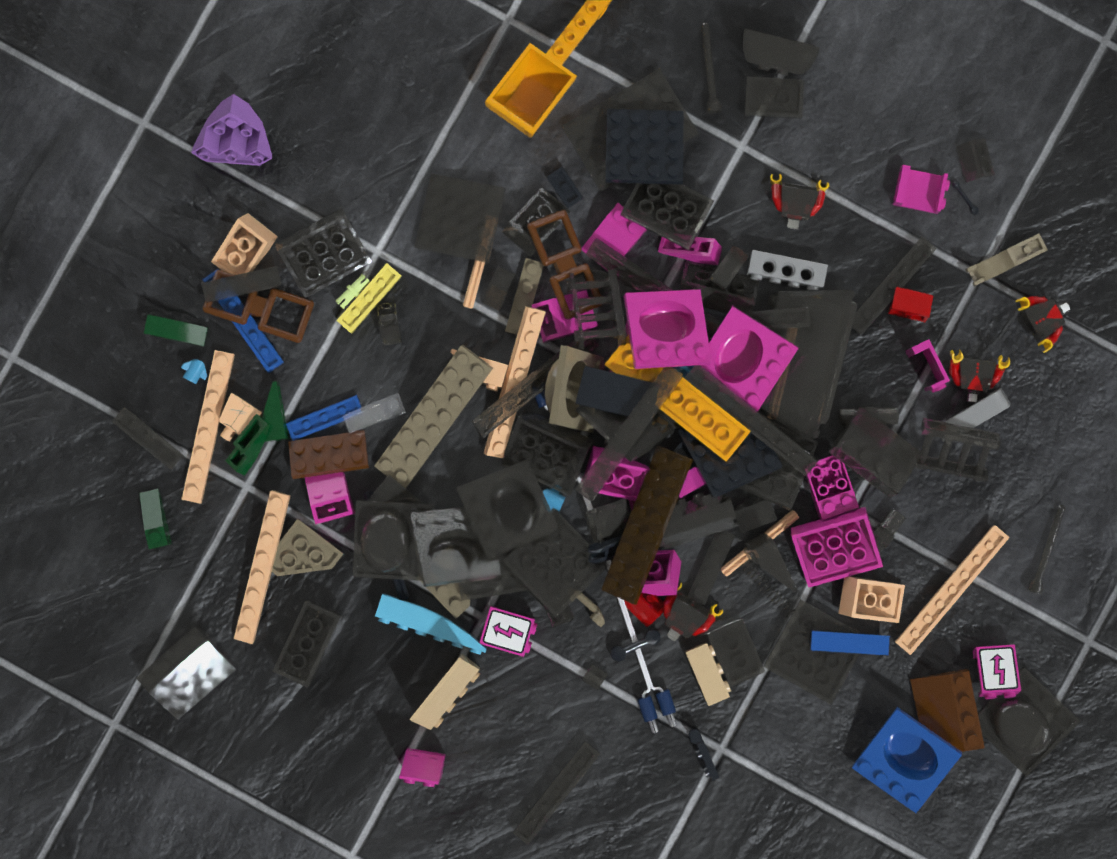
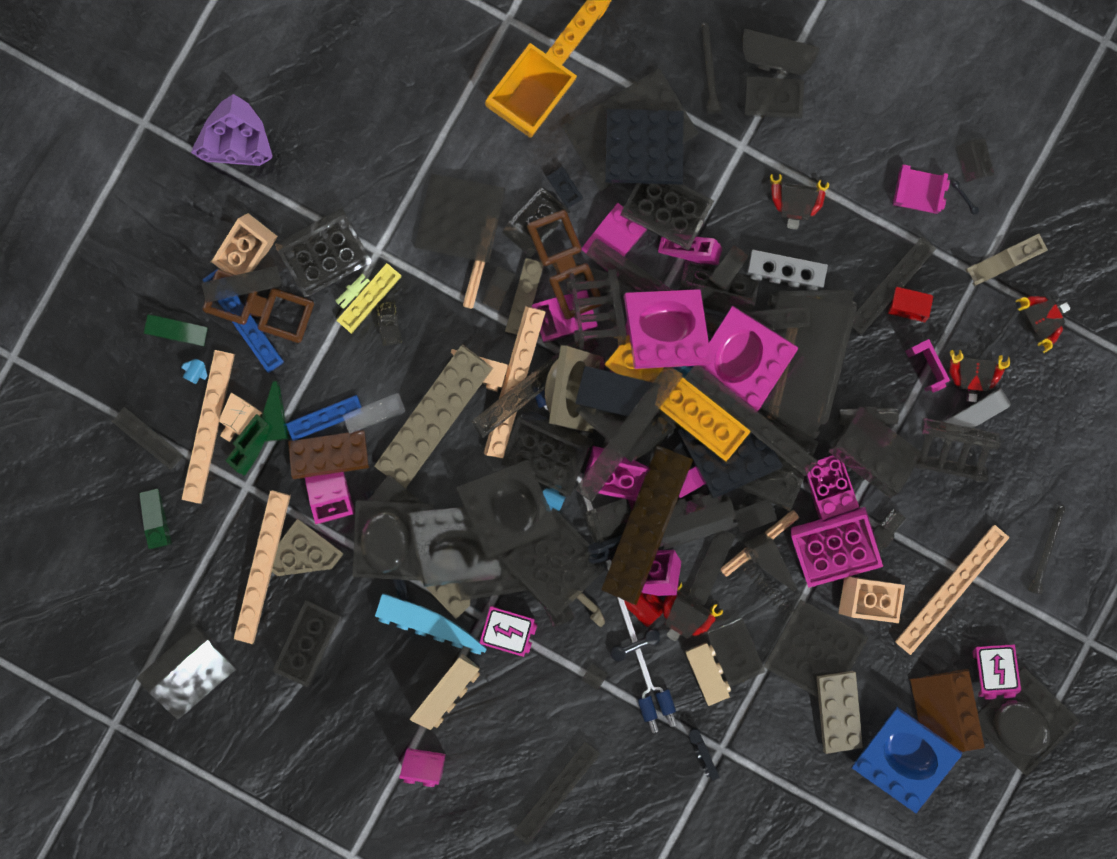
(839, 712): none -> dark tan plate
(849, 642): blue tile -> none

